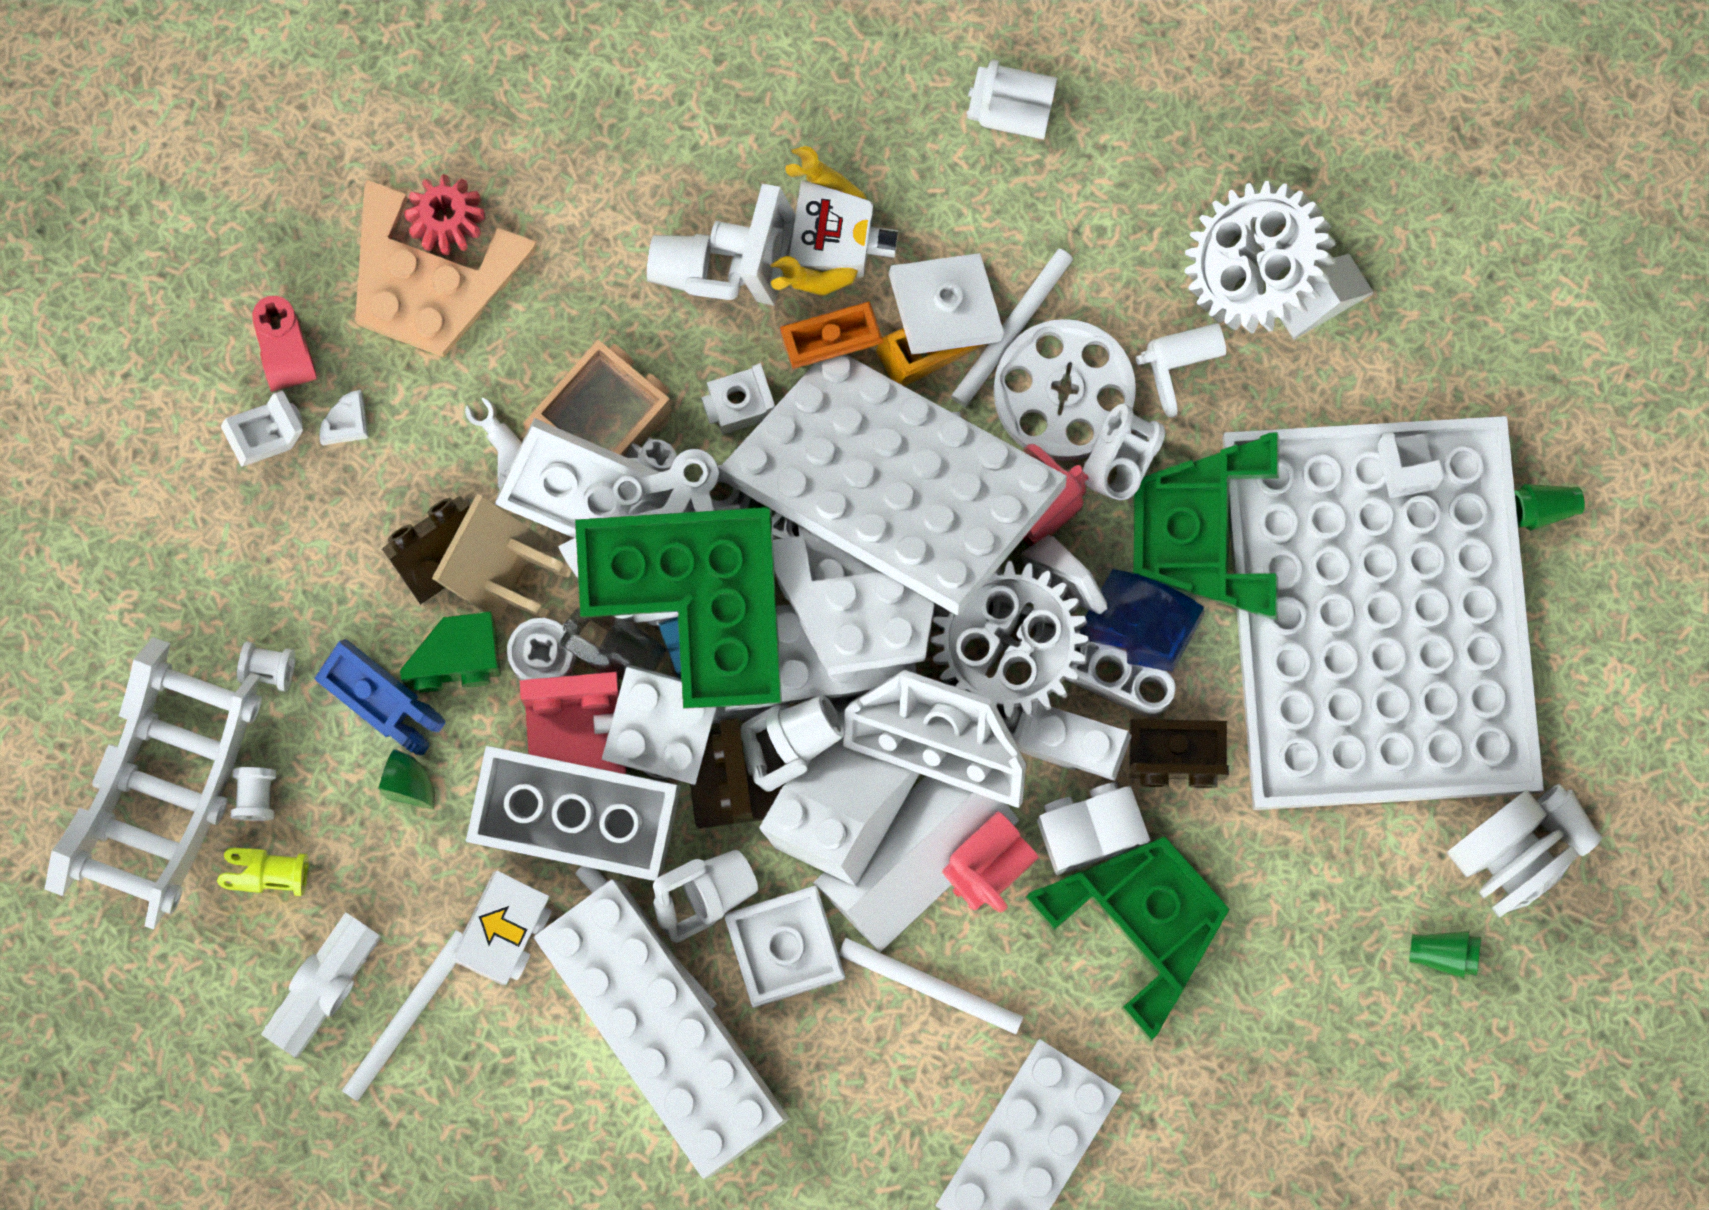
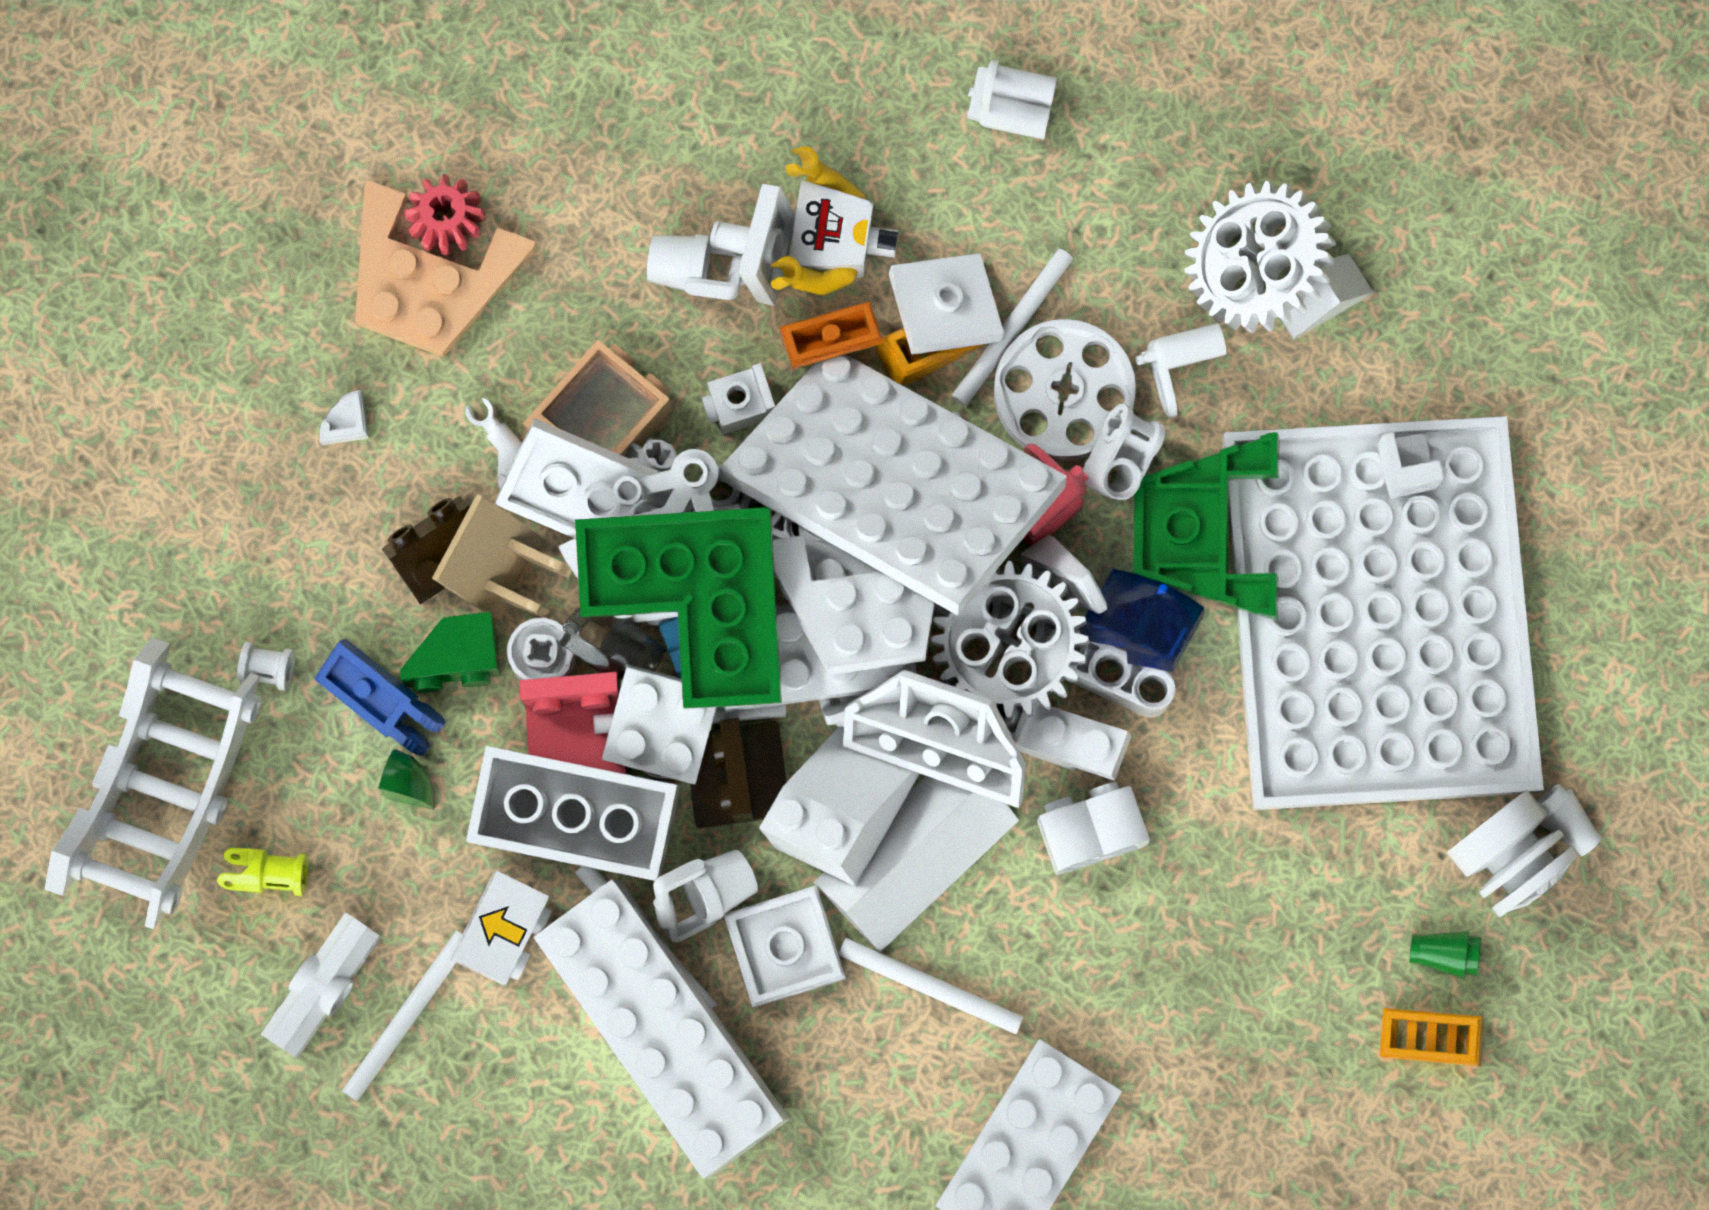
(253, 794): white bush -> none
(263, 430): white bracket -> none
(283, 350): coral piece -> none
(797, 735): white piece -> none
(989, 863): coral piece -> none
(1157, 907): green wing -> none
(1178, 751): dark brown bracket -> none
(1473, 1045): none -> light orange slope
(1547, 504): green cone -> none

